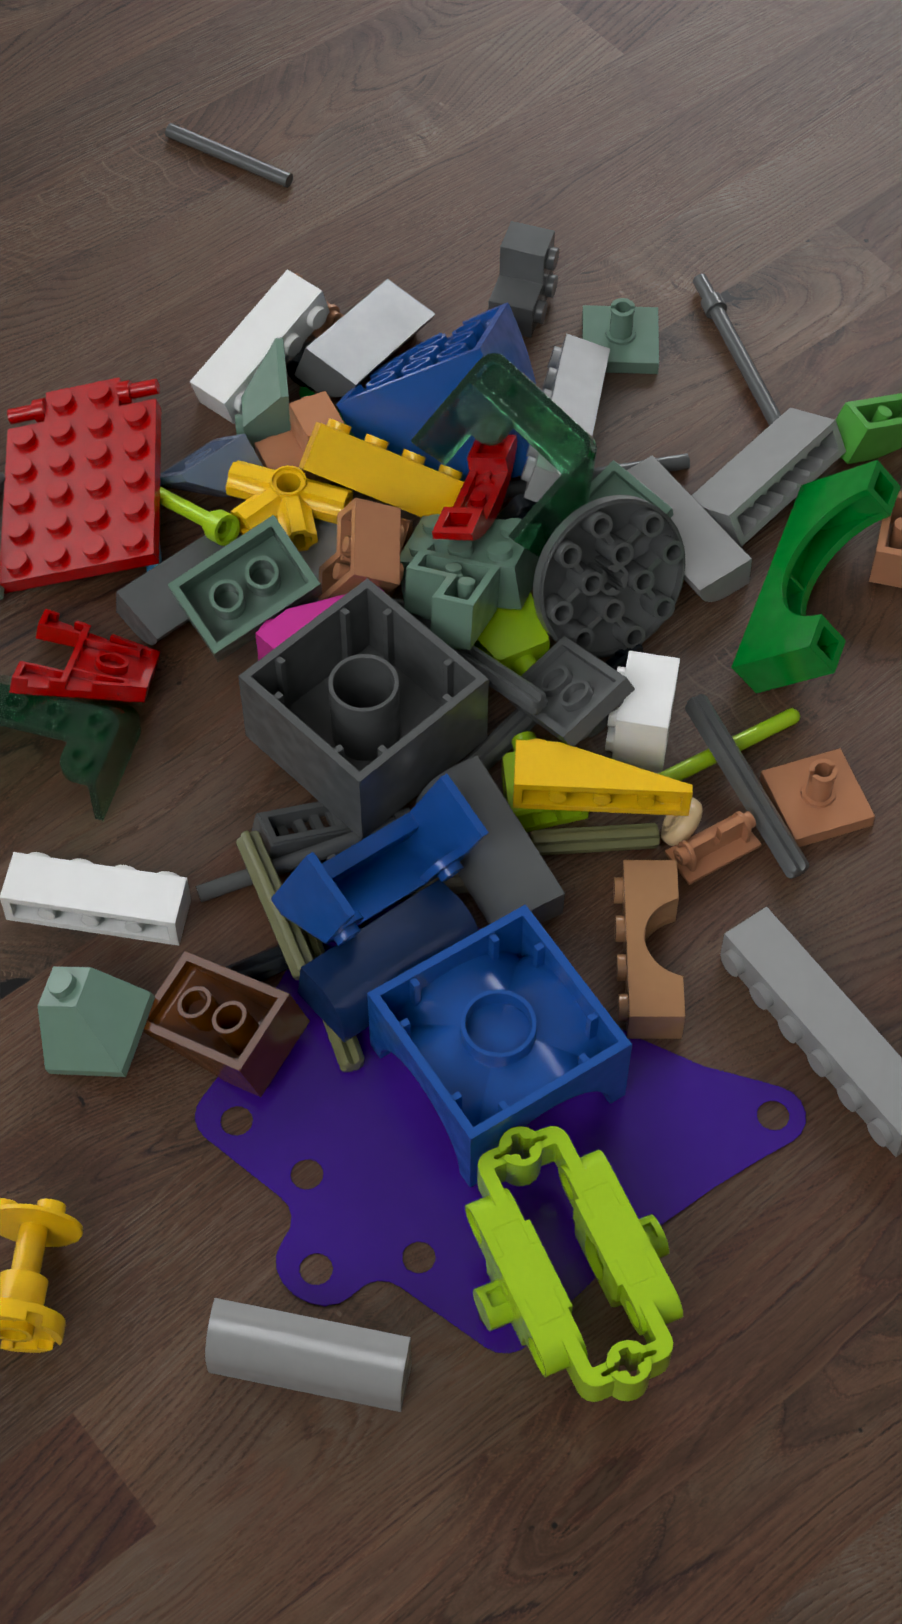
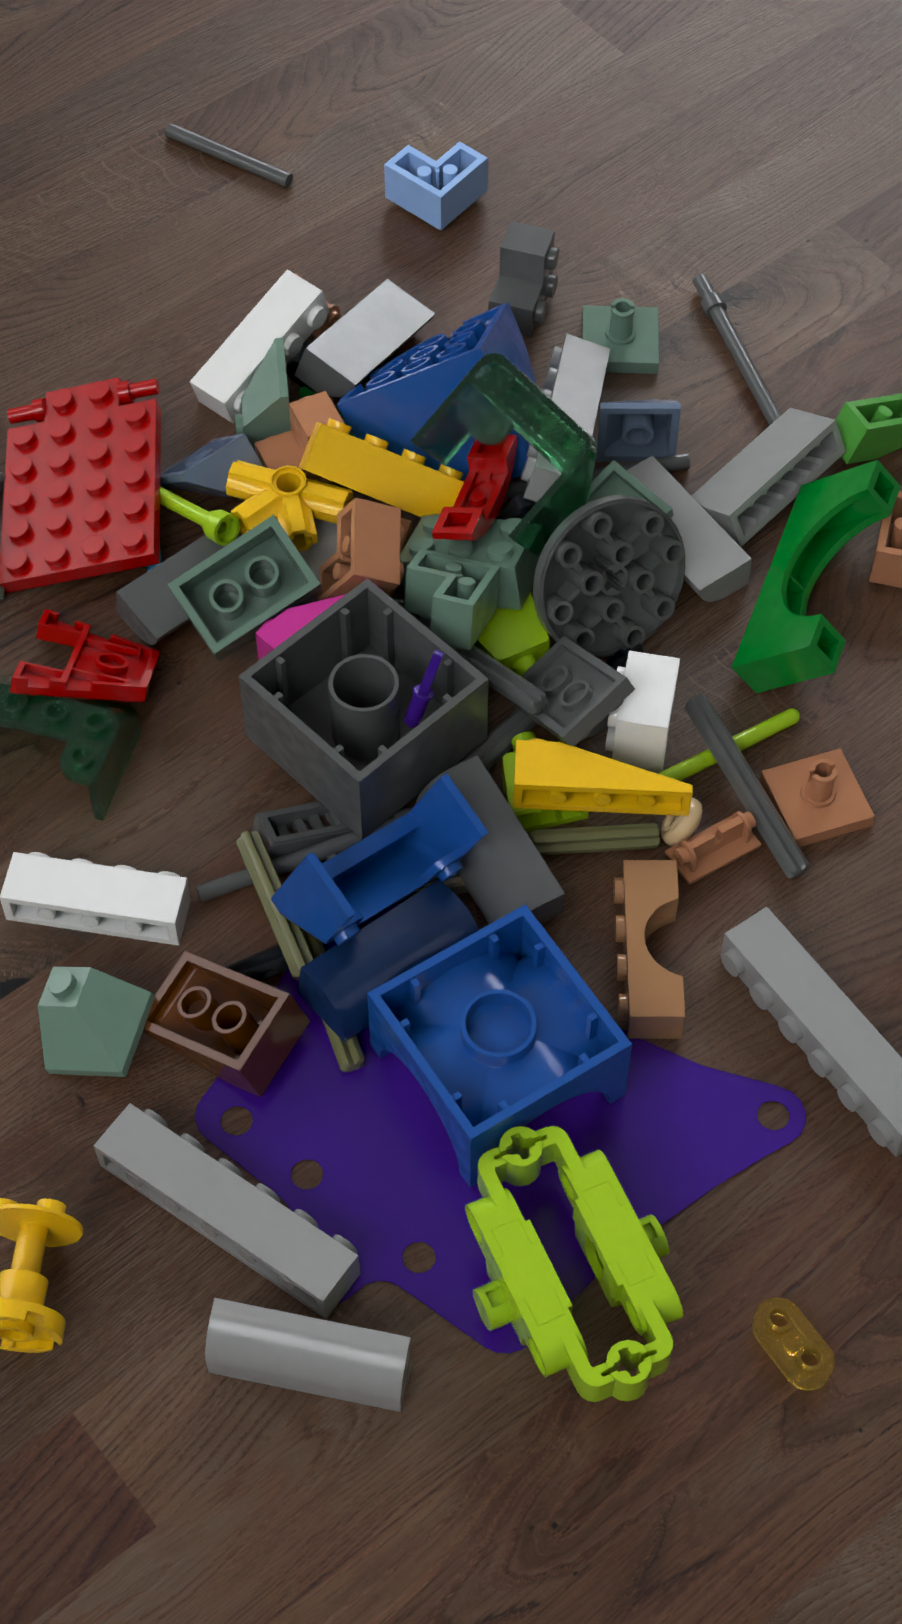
(229, 1209): none -> light grey brick
(423, 693): none -> dark purple piece
(438, 188): none -> light blue brick
(637, 430): none -> sand blue slope
(790, 1342): none -> clear yellow plate

